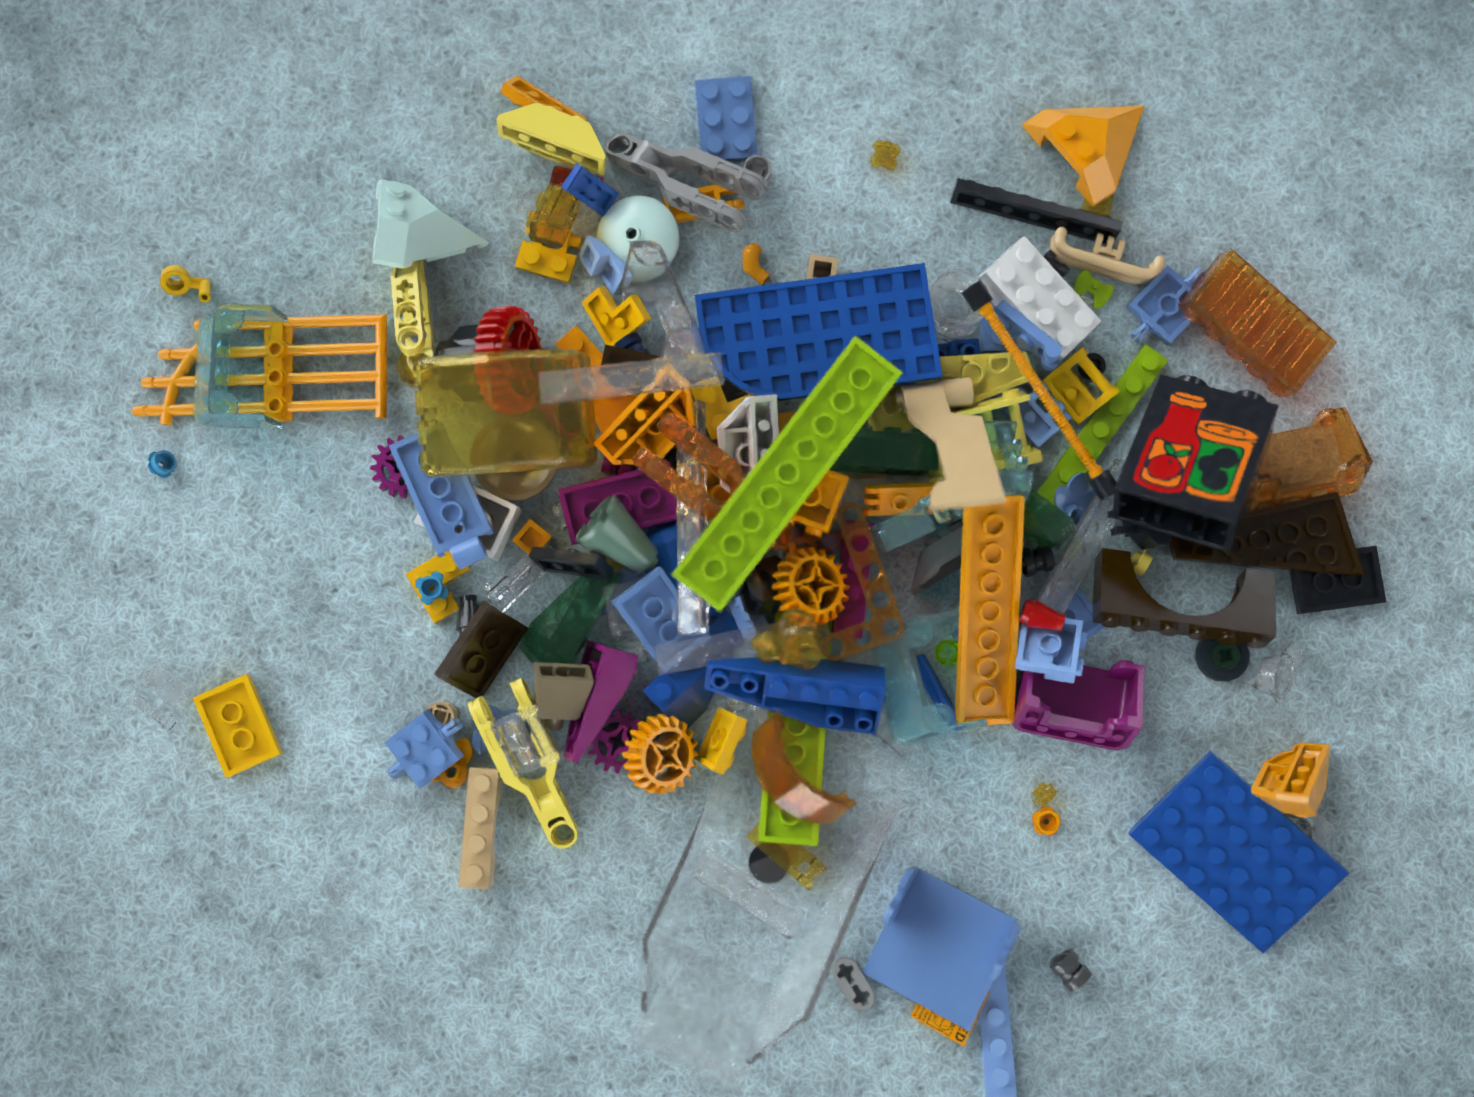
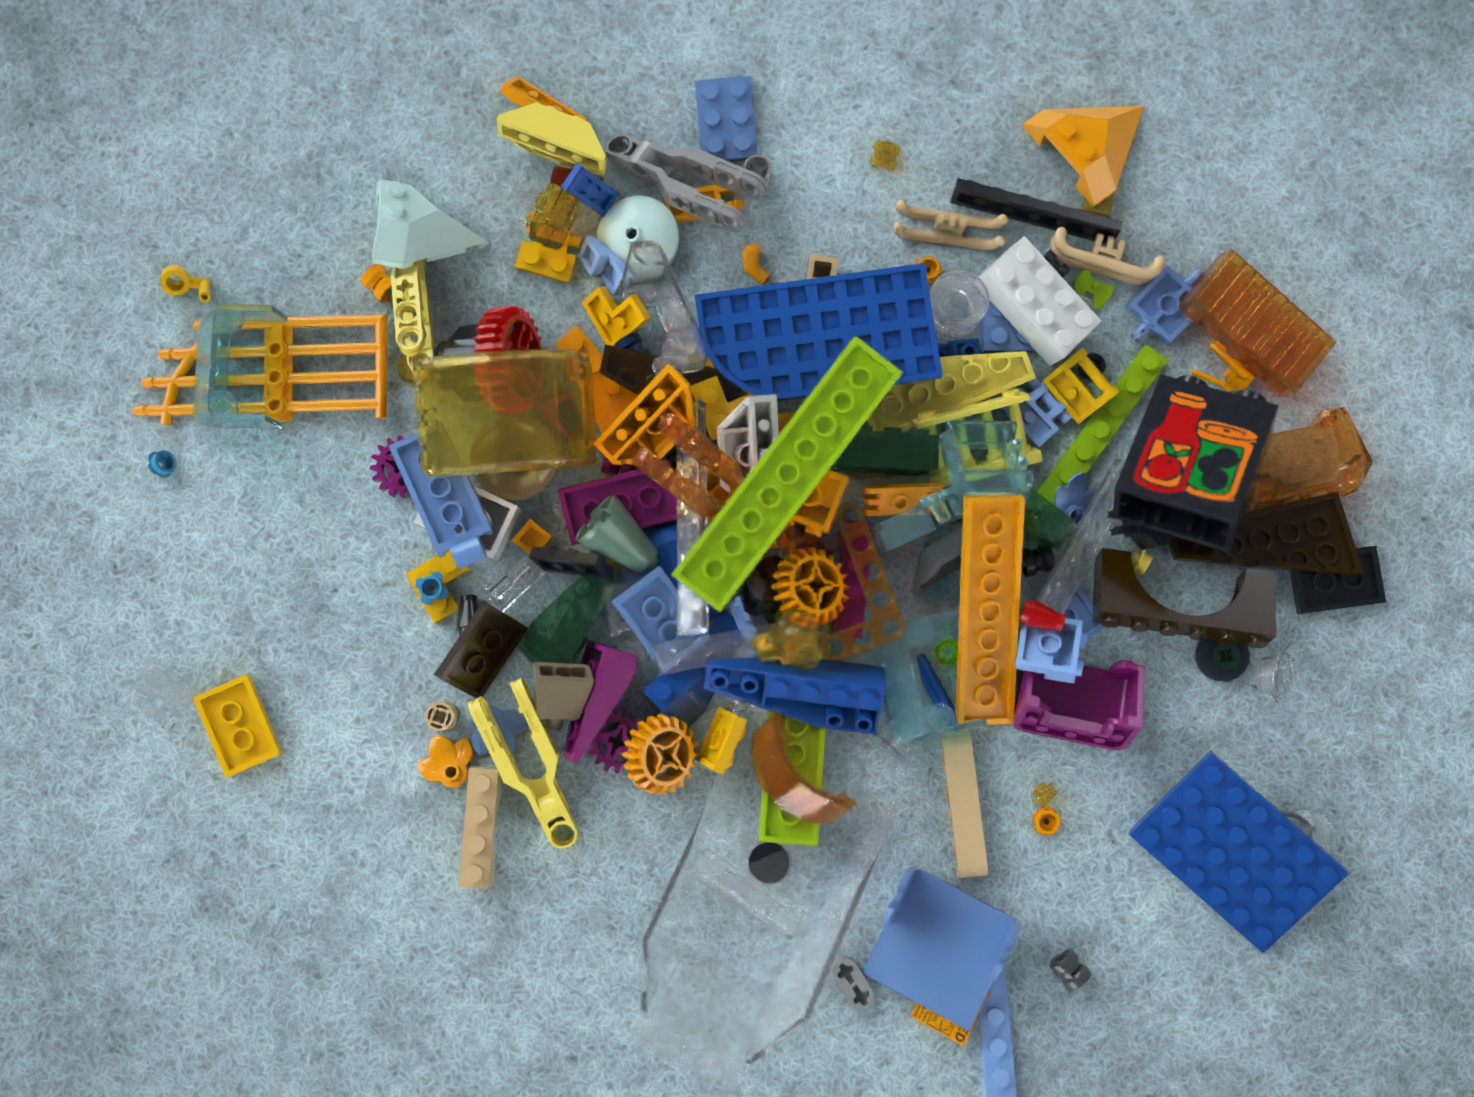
(378, 281): none -> light orange wheel
(424, 748): medium blue plate -> none
(518, 744): clear plate -> none
(631, 378): clear plate -> none
(790, 858): clear yellow plate -> none
(933, 265): none -> light orange plate
(949, 227): none -> tan piece
(960, 442): tan door -> none
(965, 806): none -> tan beam
(979, 299): light orange hose -> none
(1029, 336): medium blue plate -> none
(1236, 375): none -> light orange plant
(1294, 779): light orange wedge -> none

